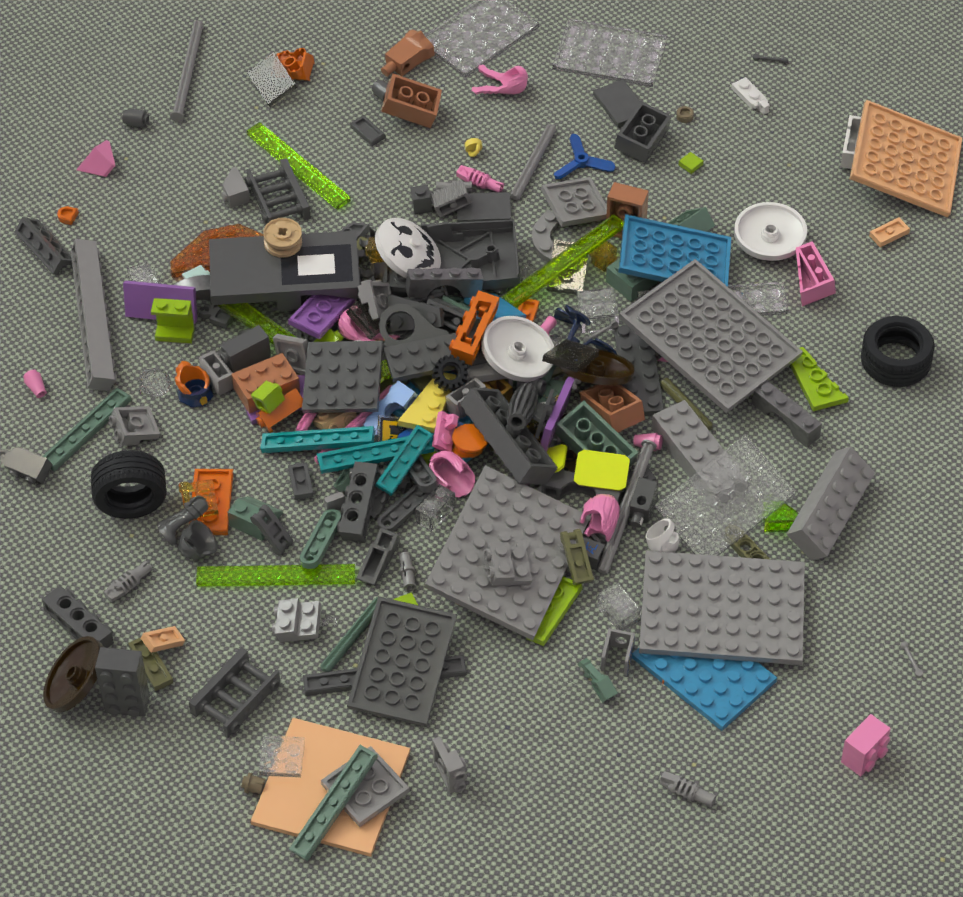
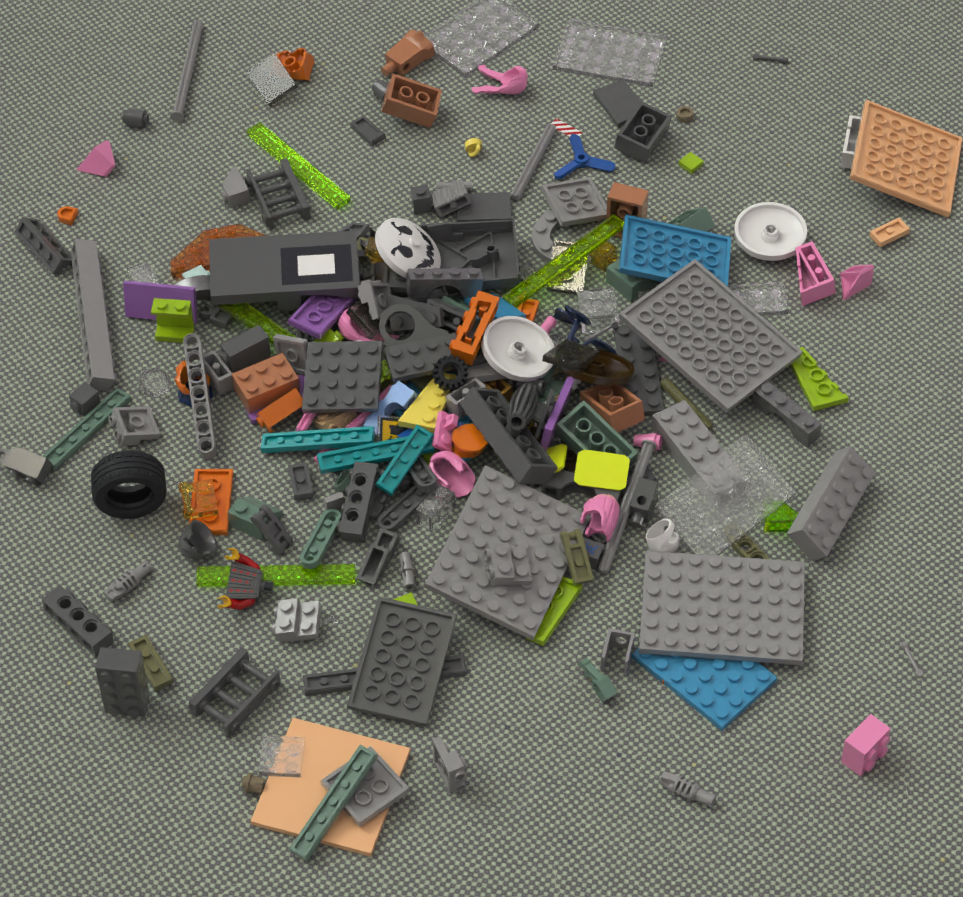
(35, 383): bright pink cone -> none
(72, 675): dark brown dish -> none
(84, 399): none -> dark grey brick
(162, 639): light nougat plate -> none
(193, 509): dark grey piece -> none
(203, 403): none -> light grey beam
(244, 582): none -> torso
(268, 396): lime brick -> none
(282, 237): tan wheel -> none
(349, 638): sand green axle -> none
(479, 179): bright pink hinge -> none
(565, 128): none -> sticker
(619, 607): clear brick -> none
(751, 95): white hinge -> none
(856, 279): none -> bright pink slope
(901, 331): black tyre -> none

